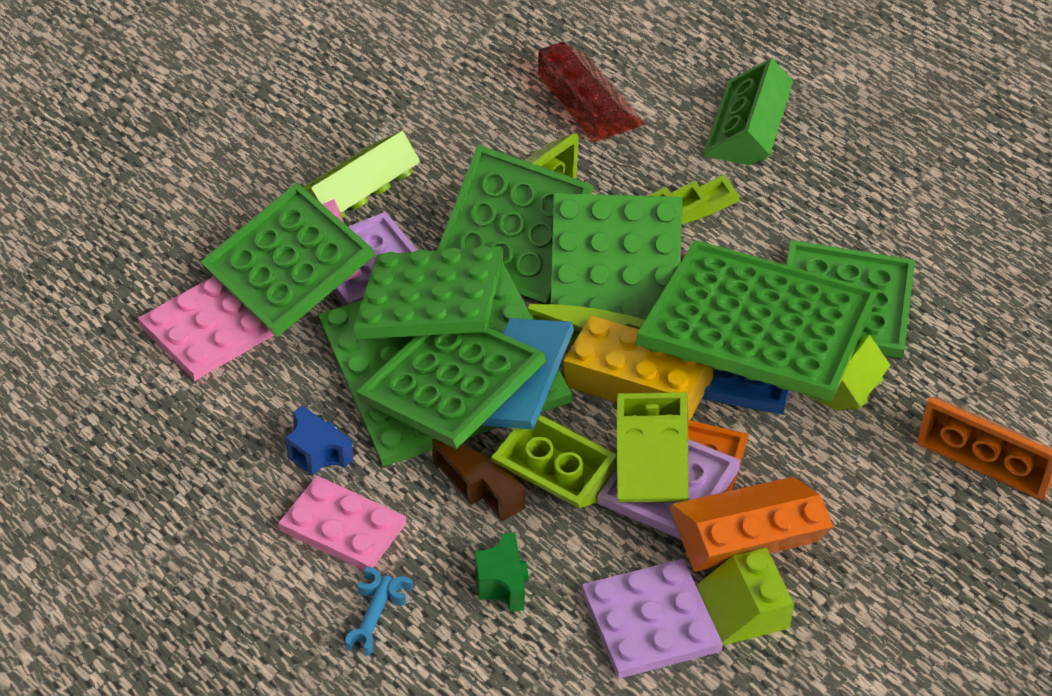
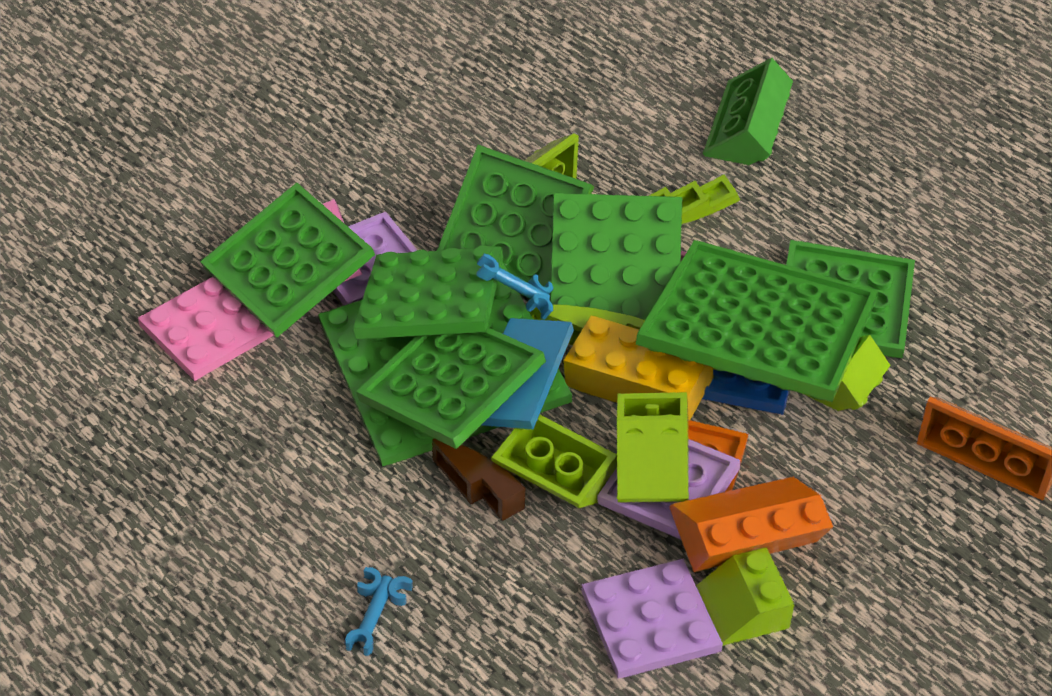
(317, 443): blue brick -> none
(342, 523): bright pink plate -> none
(366, 173): slope -> none
(501, 573): green brick -> none
(532, 289): none -> dark azure bar
(585, 92): clear red slope -> none

